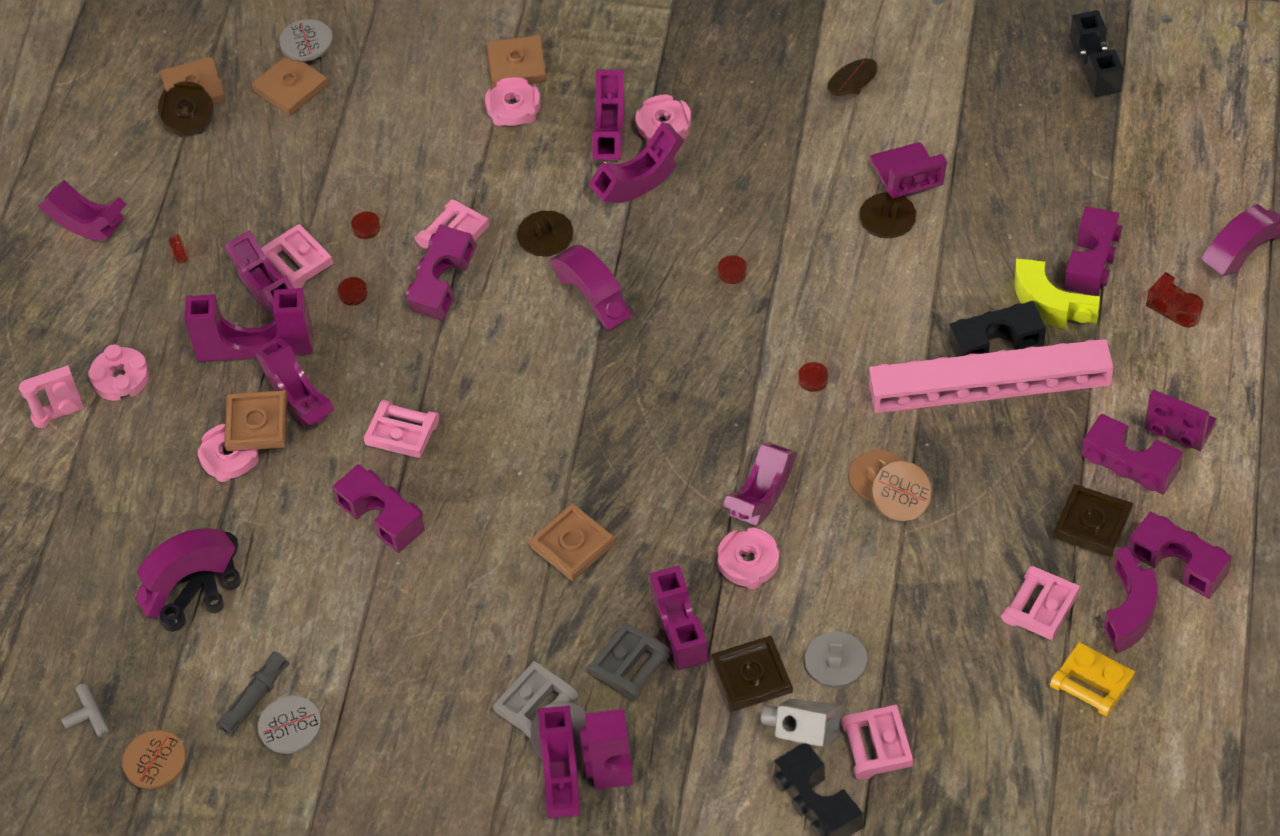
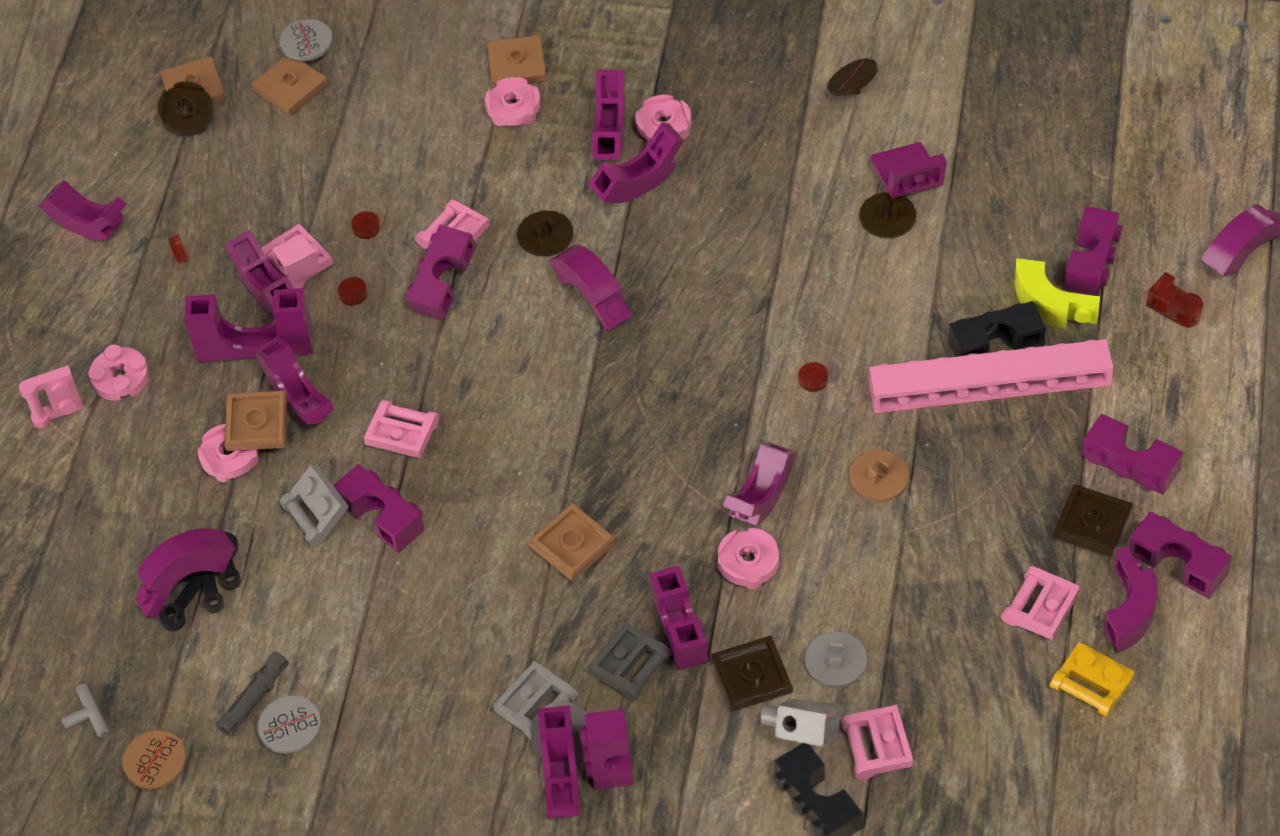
(296, 258): none -> bright pink brick
(320, 498): none -> light grey plate
(732, 269): clear red tile -> none
(901, 491): medium nougat piece -> none
(1100, 66): black arch -> none
(1178, 420): magenta bracket -> none

